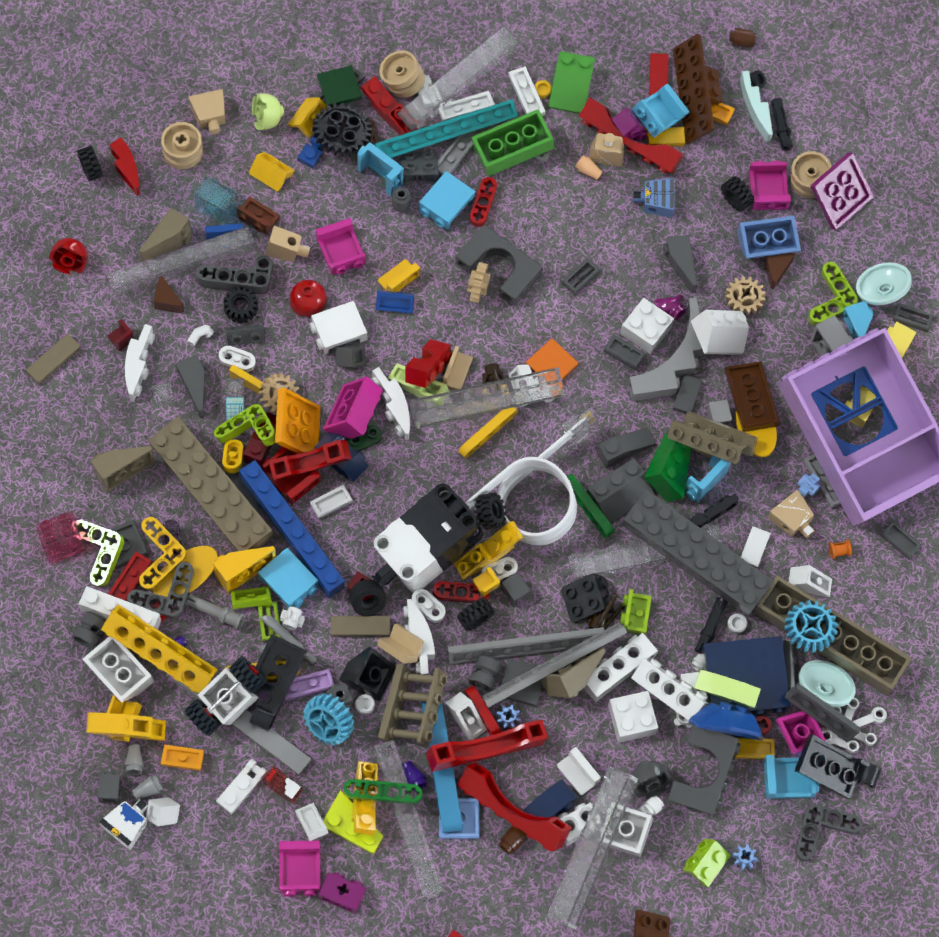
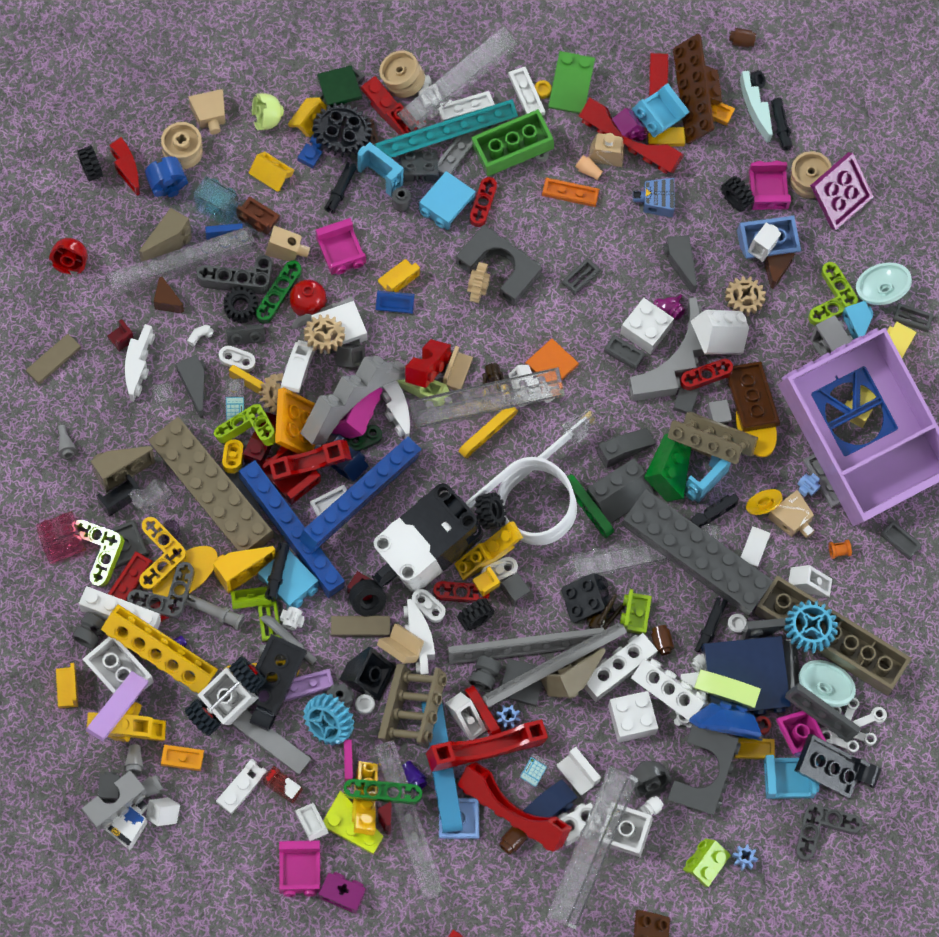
(66, 446): none -> light grey cone
(67, 687): none -> yellow panel
(102, 814): none -> light grey arch
(117, 706): none -> lavender tile
(118, 497): none -> black panel
(152, 496): none -> clear brick
(166, 177): none -> blue brick
(275, 290): none -> green beam
(275, 578): none -> black pin
(297, 366): none -> white slope
(302, 320): none -> light grey piece
(323, 335): none -> tan gear
(337, 193): none -> black pin
(348, 760): none -> dark pink tile
(350, 390): none -> light grey arch
(360, 494): none -> blue brick
(384, 817): none -> dark red slope
(533, 773): none -> slope
(570, 192): none -> orange tile
(662, 640): none -> reddish brown brick
(691, 374): none -> red beam
(762, 628): none -> dark grey wing
(764, 241): none -> white brick
(764, 502): none -> yellow dish

